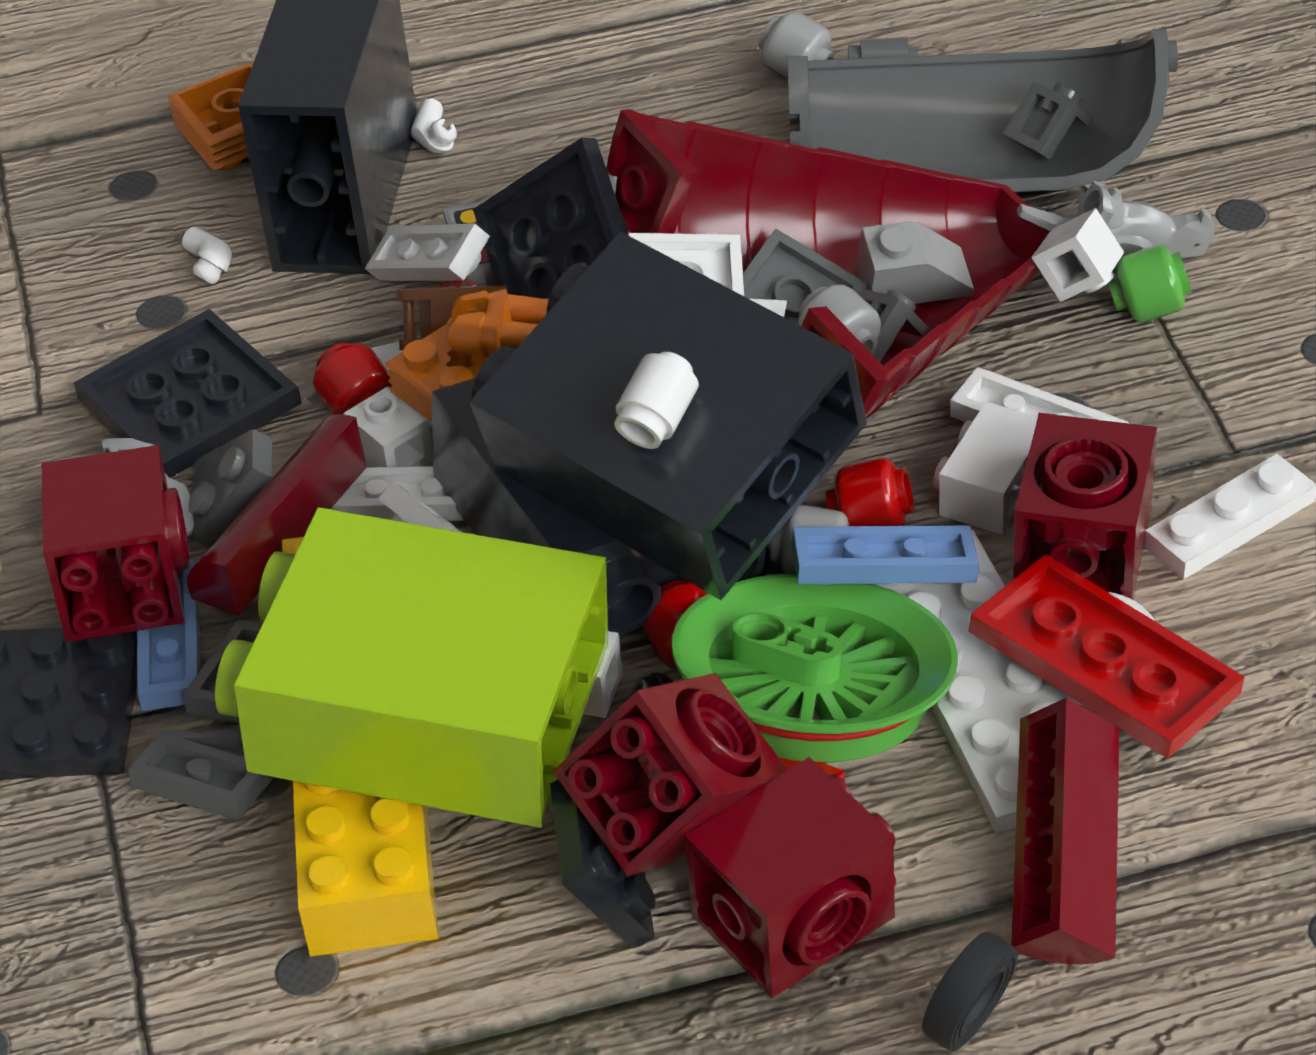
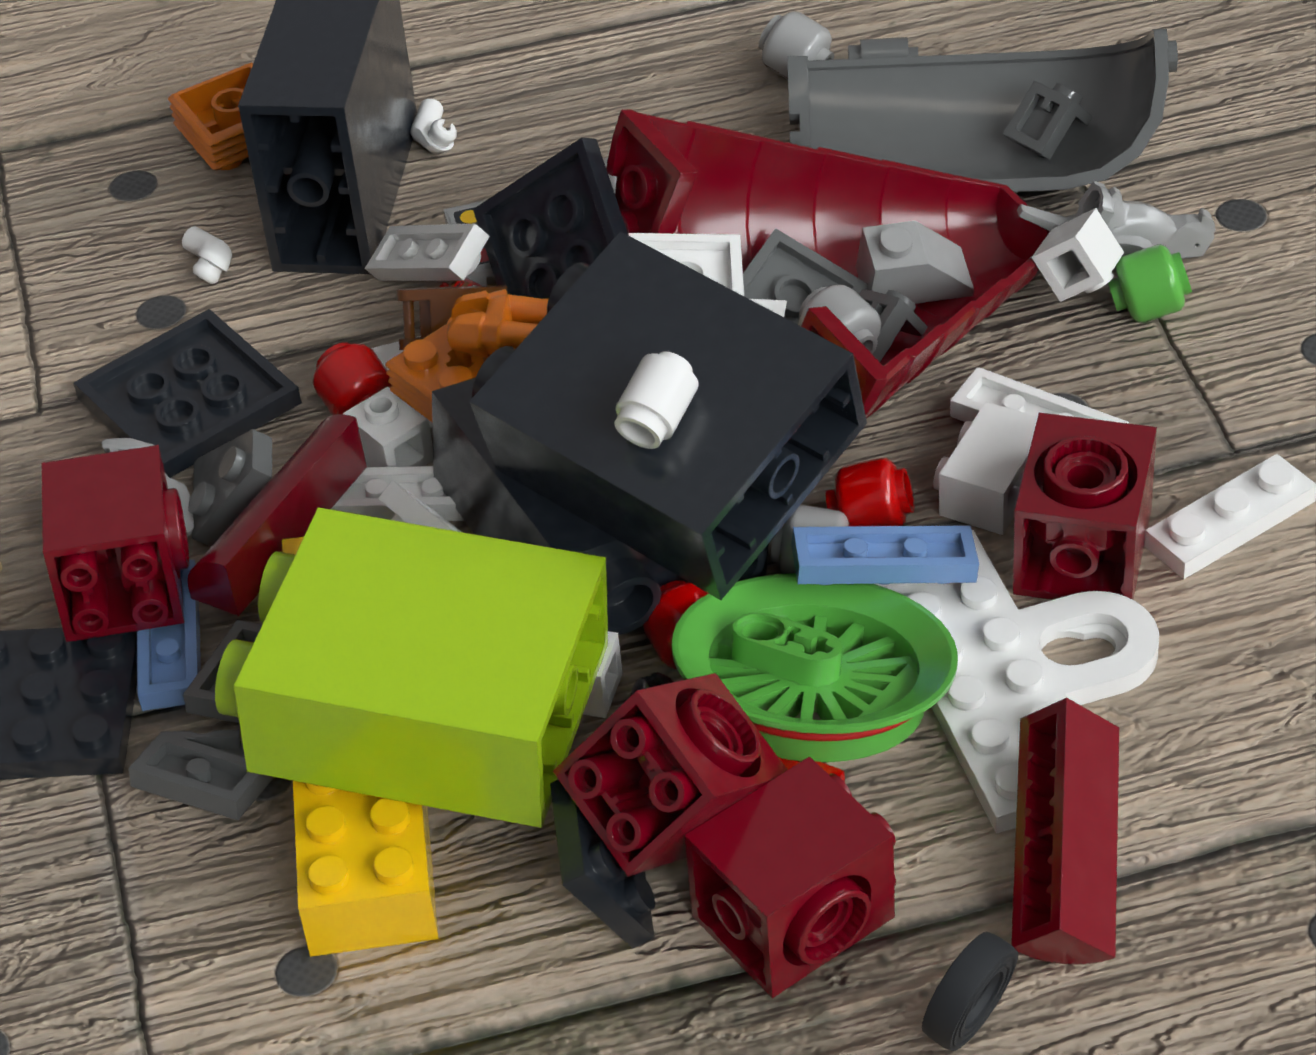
(1106, 655): red plate -> none

